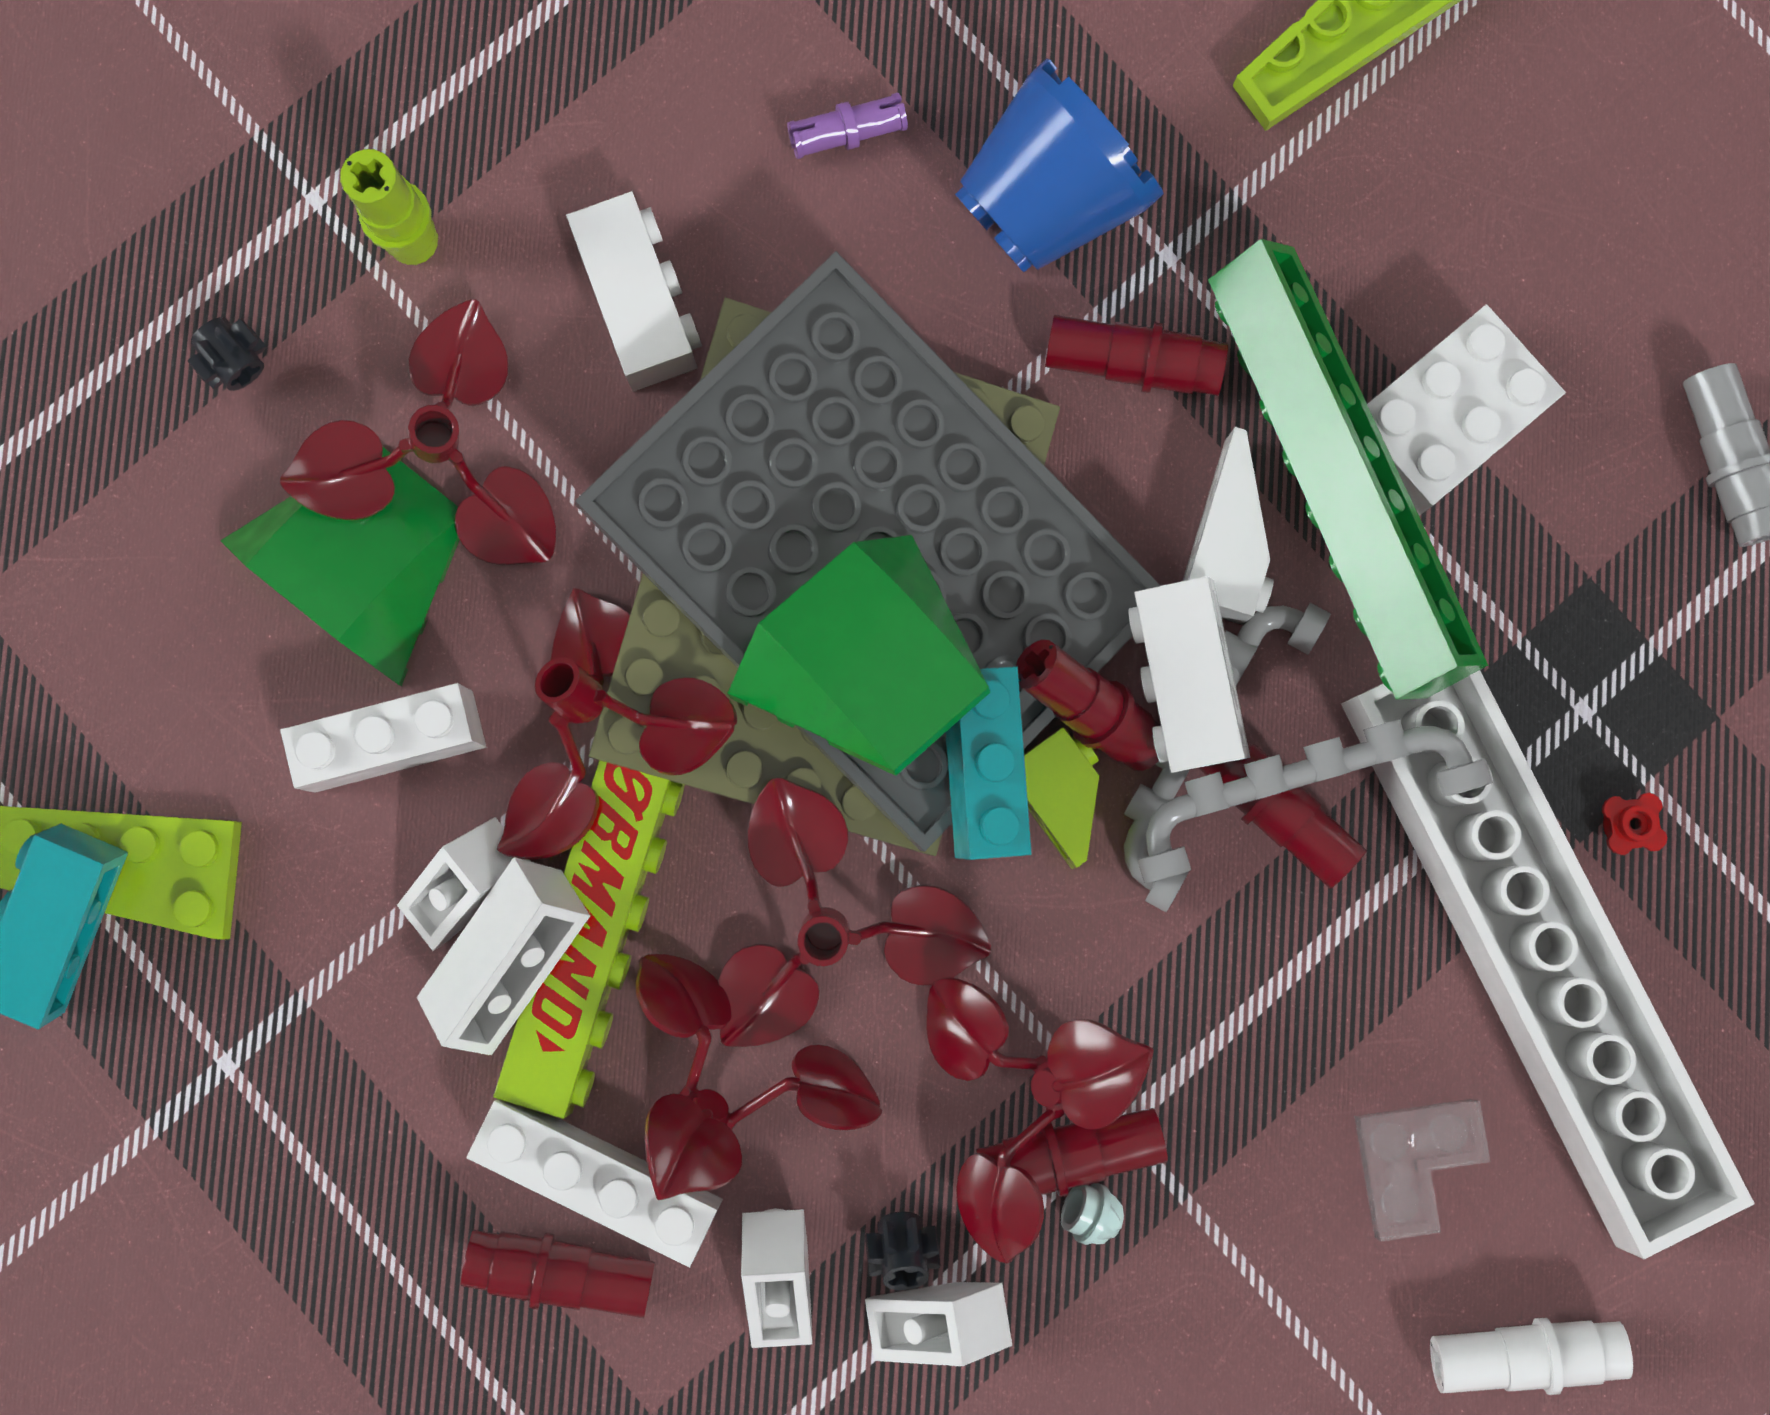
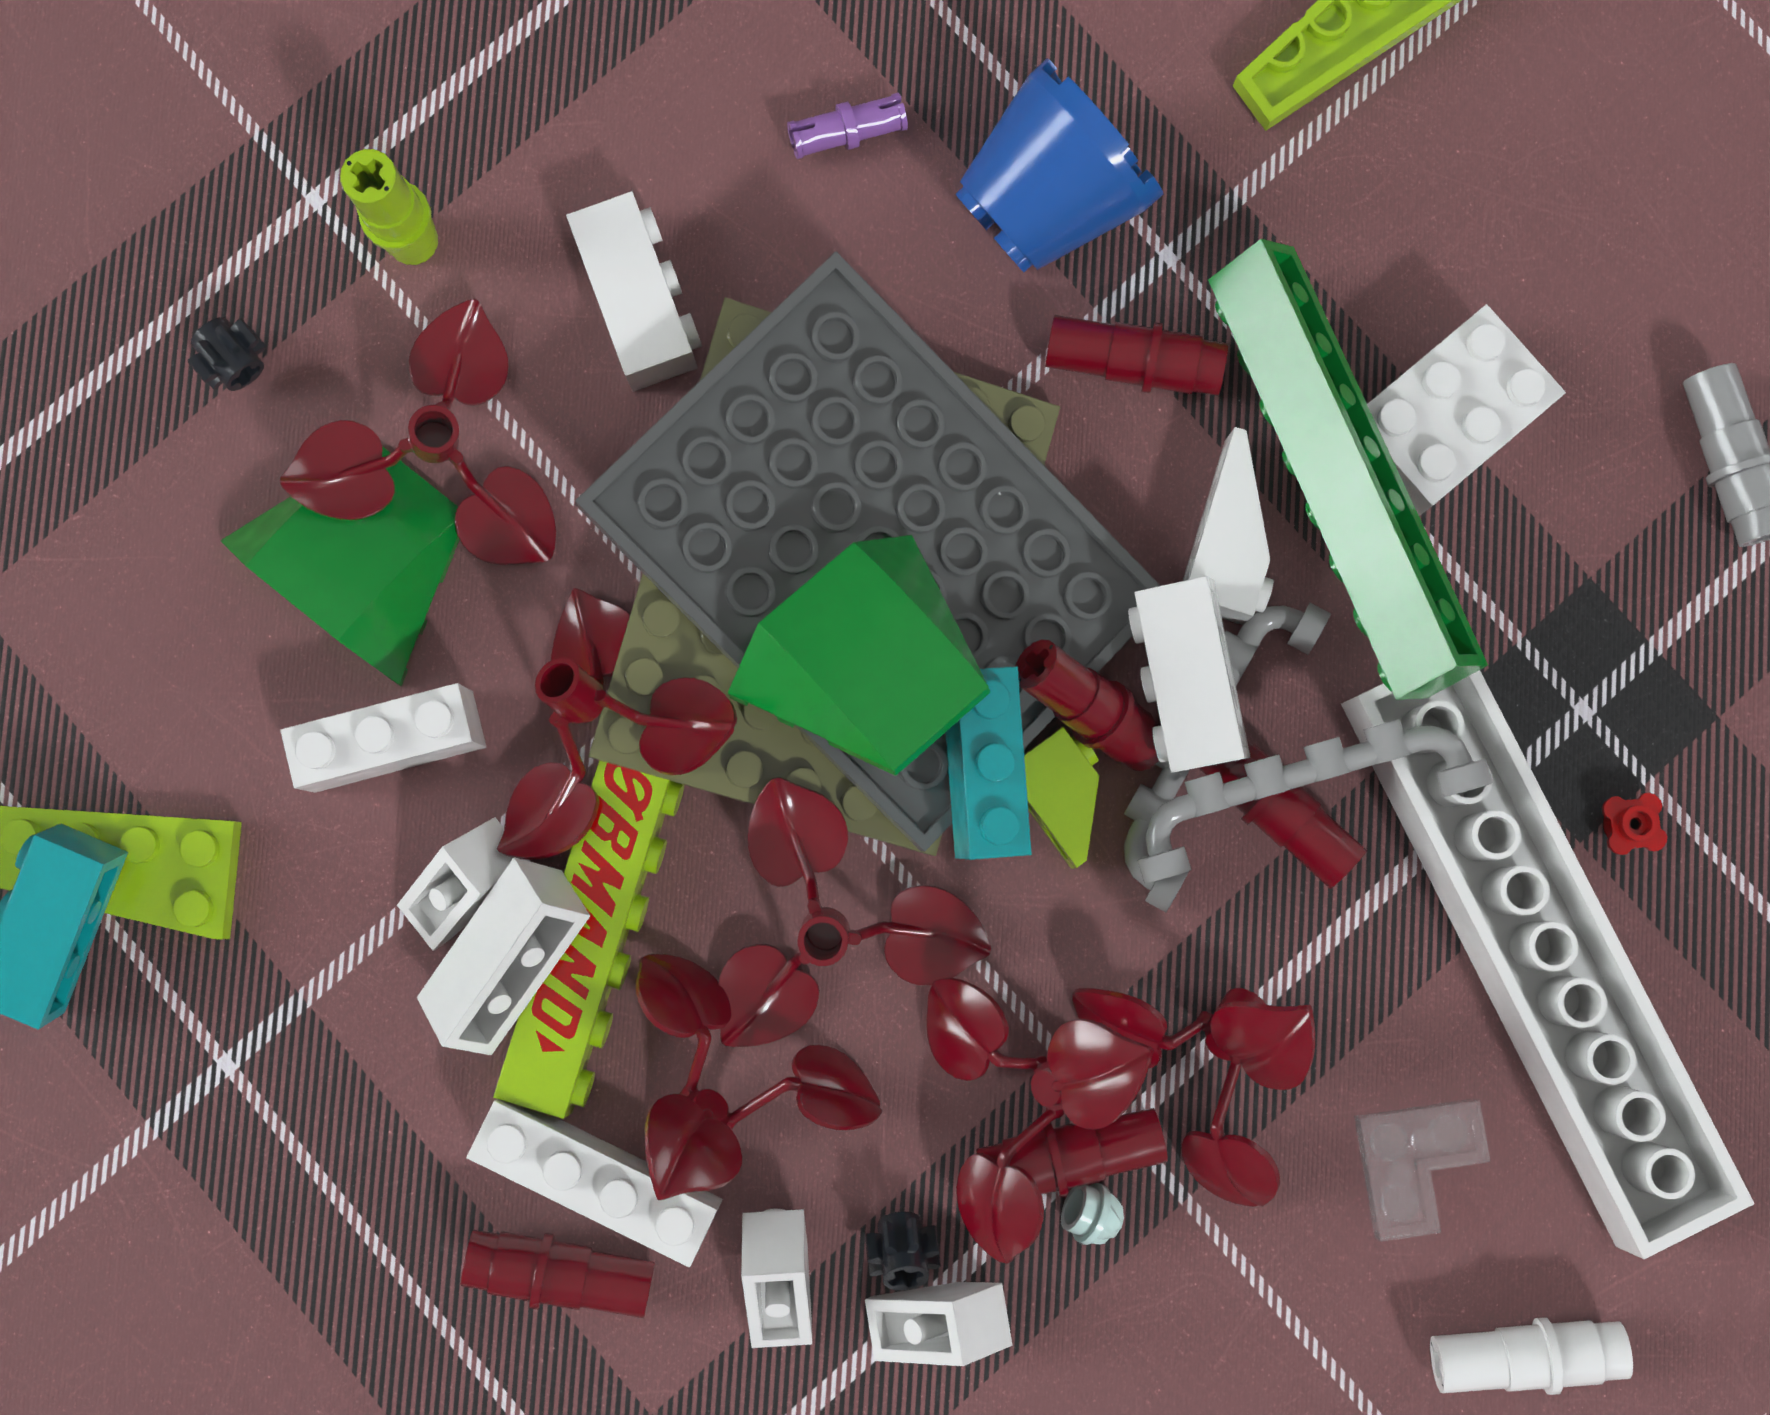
(1266, 1040): none -> dark red plant

